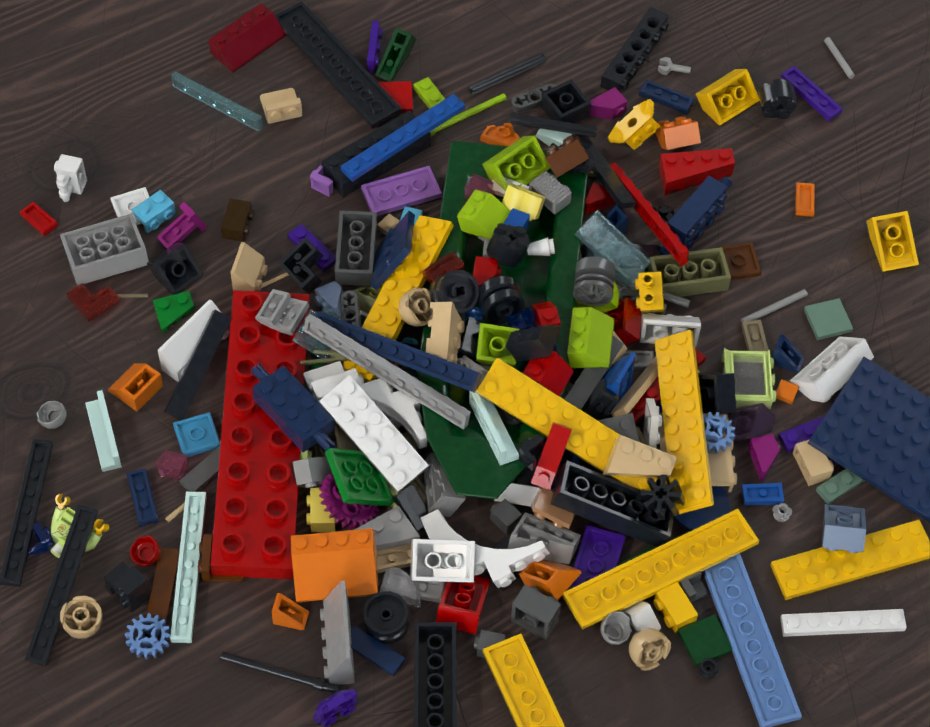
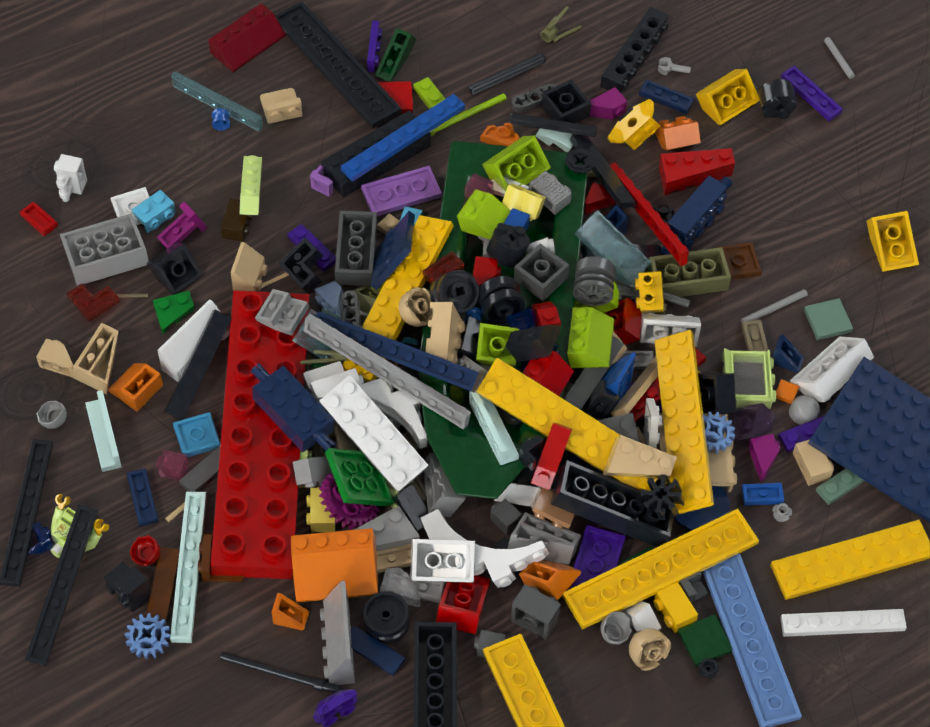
(55, 358): none -> tan slope
(81, 617): tan cylinder -> none
(97, 359): none -> tan wedge
(220, 119): none -> blue wheel
(250, 185): none -> yellowish green brick
(541, 272): none -> dark grey brick
(550, 32): none -> olive plant
(566, 155): reddish brown slope -> none
(804, 199): orange tile -> none
(804, 409): none -> light grey hair
(844, 528): sand blue slope -> none

